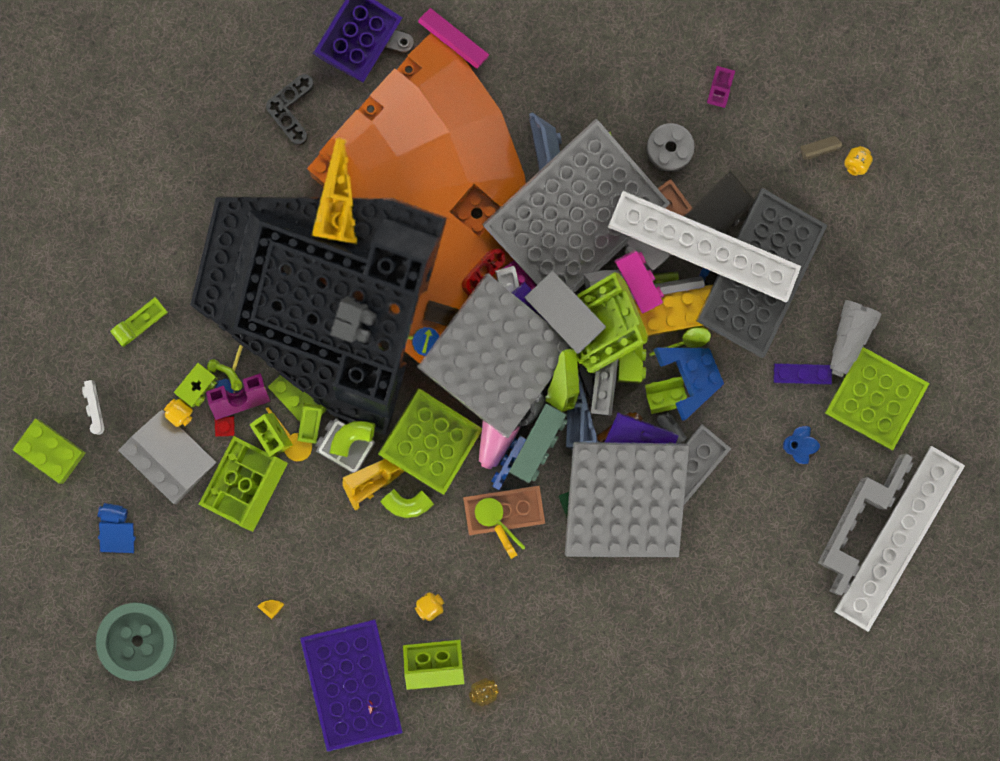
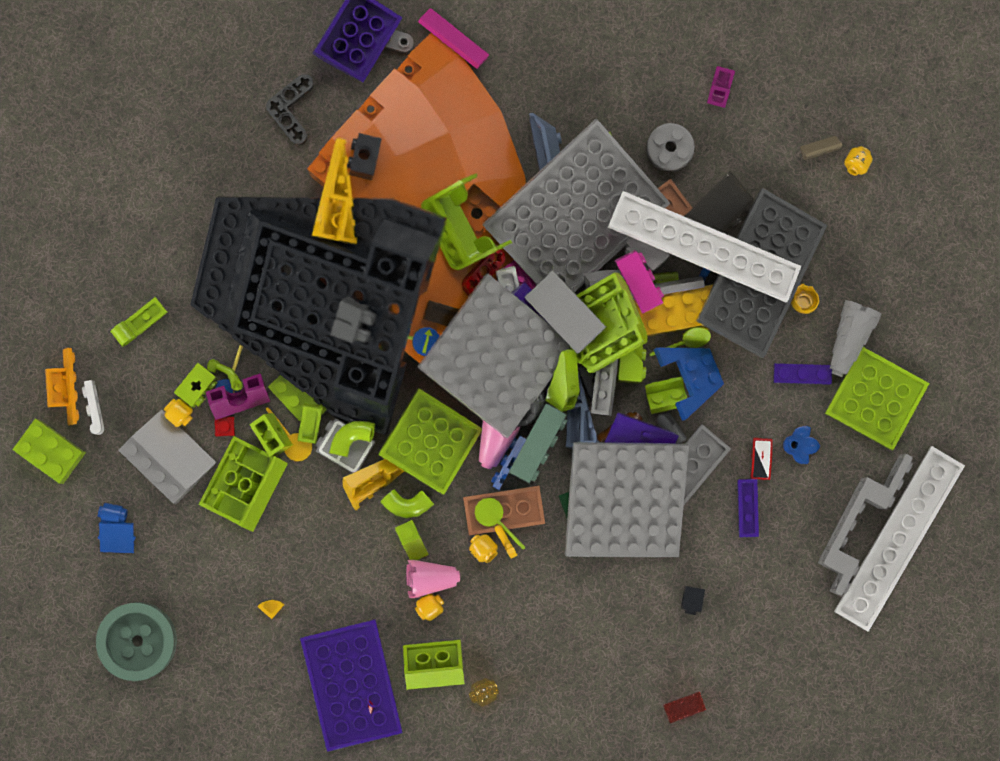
(61, 387): none -> light orange bracket
(364, 144): none -> black brick
(411, 540): none -> lime slope
(429, 577): none -> bright pink cone
(458, 238): none -> lime windscreen
(483, 548): none -> yellow head
(684, 707): none -> clear red plate
(692, 600): none -> black brick
(748, 508): none -> dark purple plate
(761, 458): none -> slope
(805, 299): none -> yellow hair

